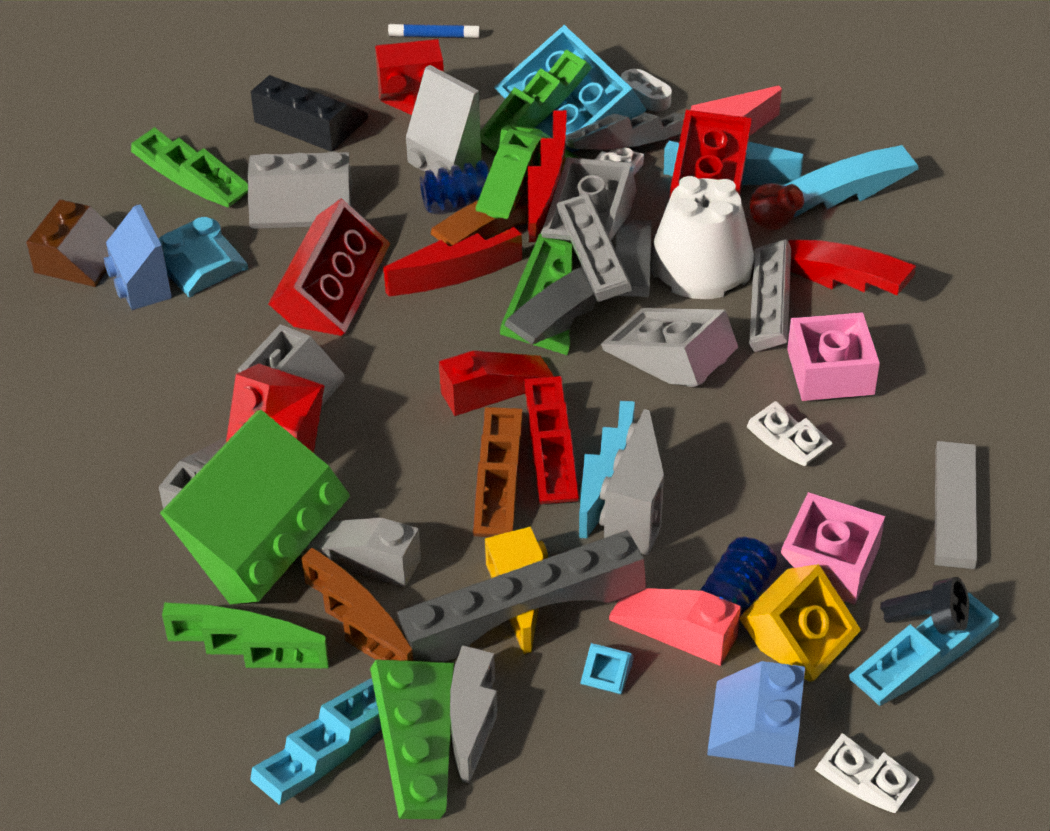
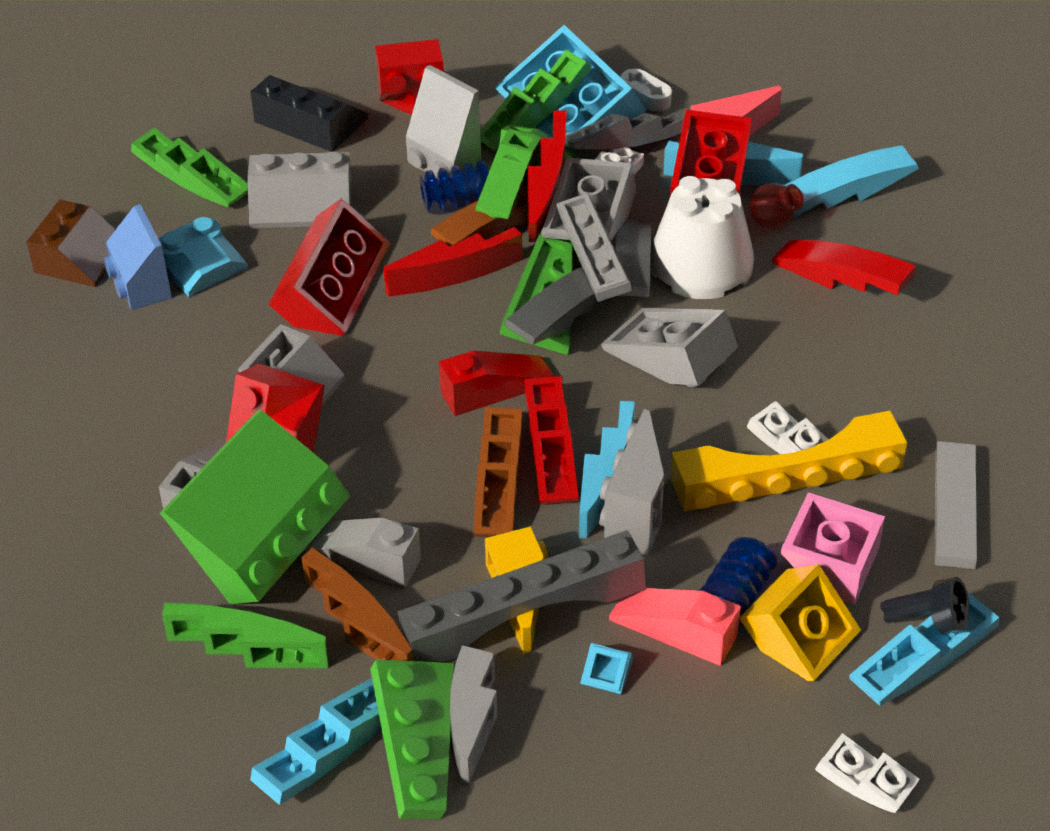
(450, 31): blue bar -> none
(718, 477): none -> yellow arch
(758, 714): medium blue slope -> none
(770, 296): light grey tile -> none
(833, 356): bright pink slope -> none

